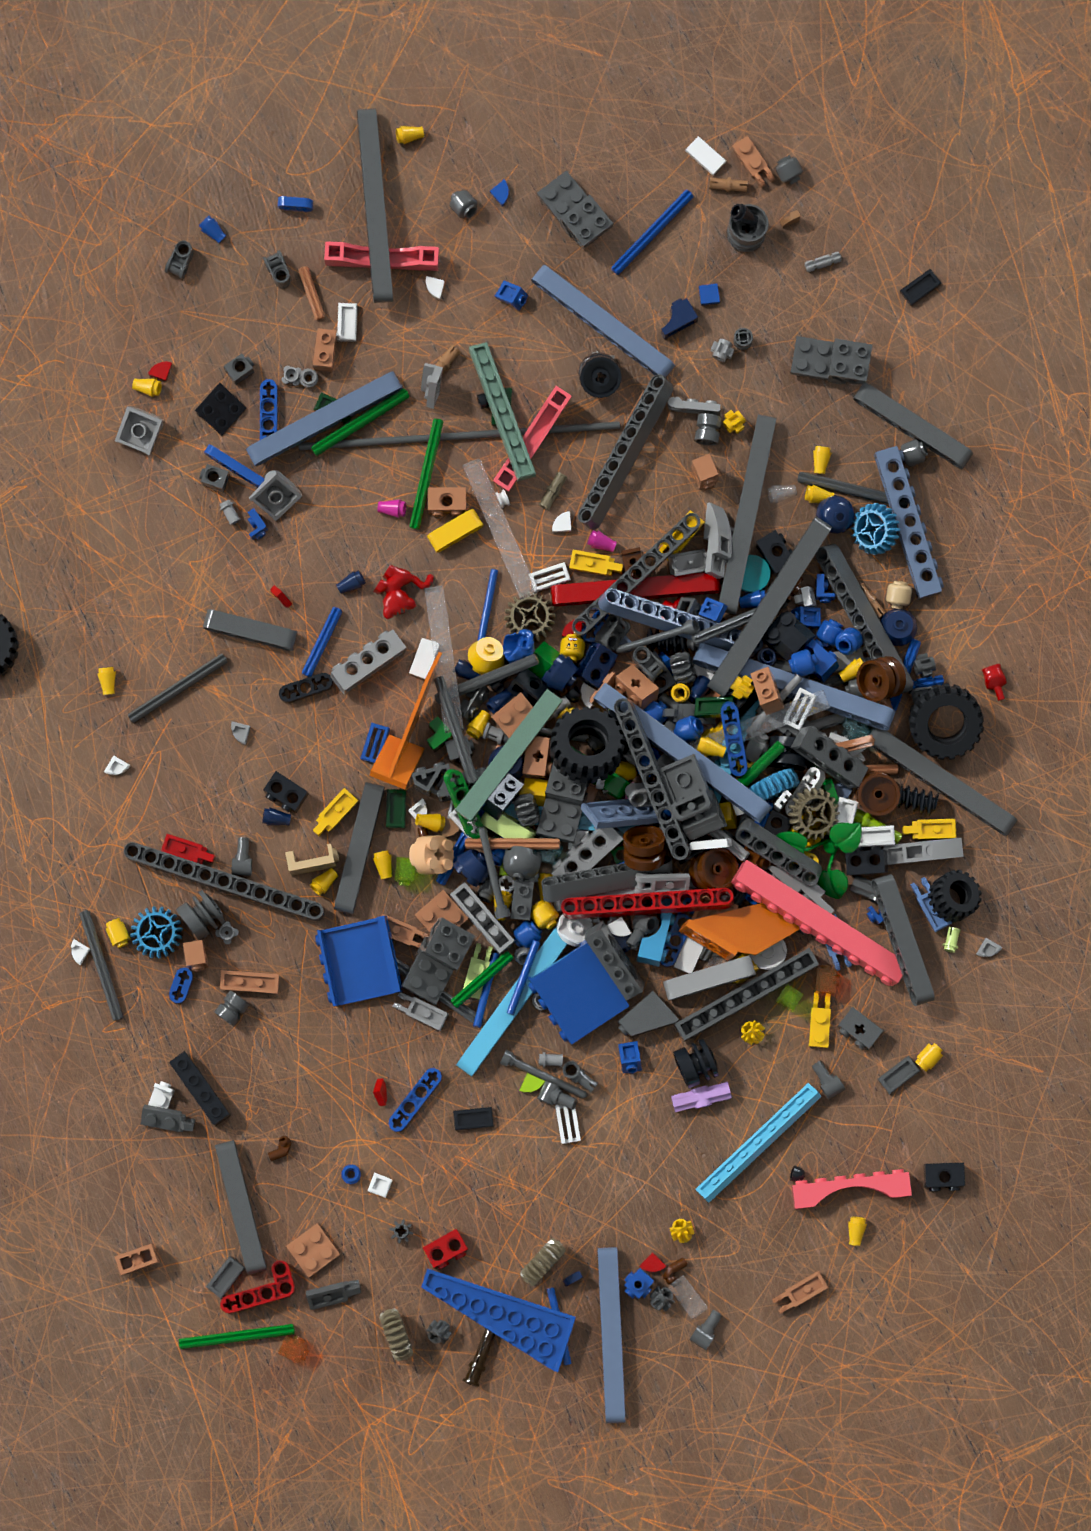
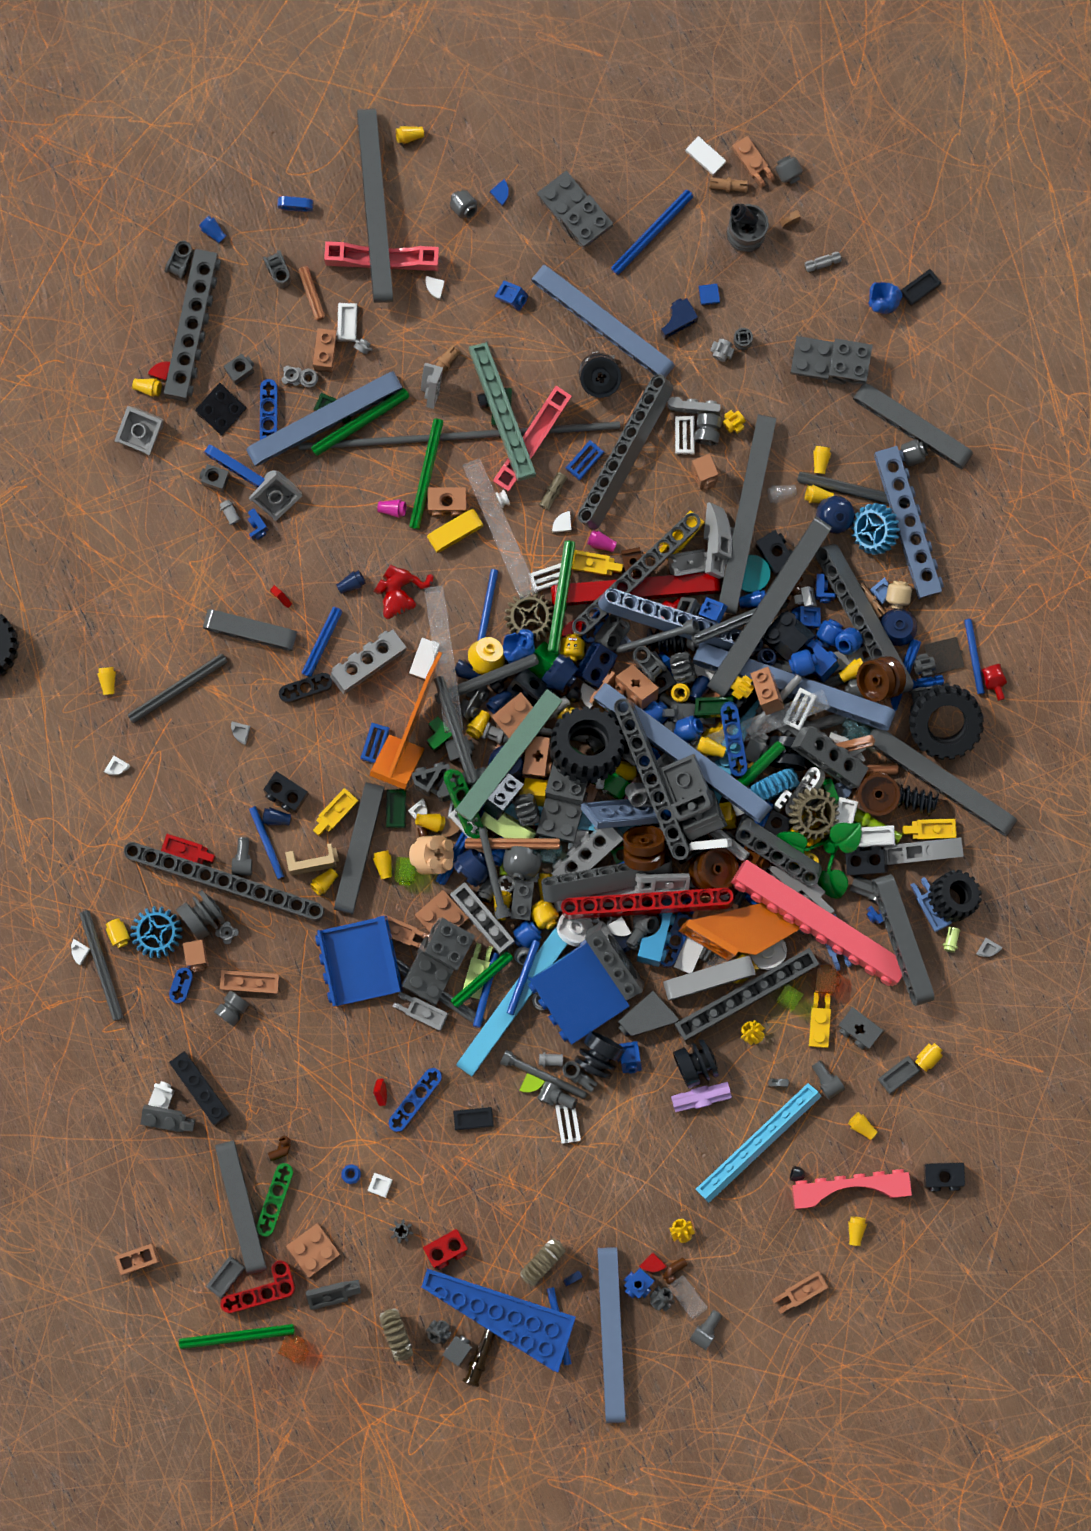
(201, 260): none -> dark grey brick
(266, 842): none -> blue bar
(277, 1200): none -> green beam
(362, 345): none -> light grey plate
(457, 1350): none -> dark grey brick
(561, 596): none -> green axle
(579, 455): none -> blue tile
(598, 1057): none -> black wheel
(684, 451): none -> white tile
(783, 1083): none -> dark grey tile
(861, 1125): none -> yellow cone
(880, 590): none -> medium blue tile
(884, 297): none -> blue hair
(945, 654): none -> clear smoke piece
(974, 656): none -> blue bar

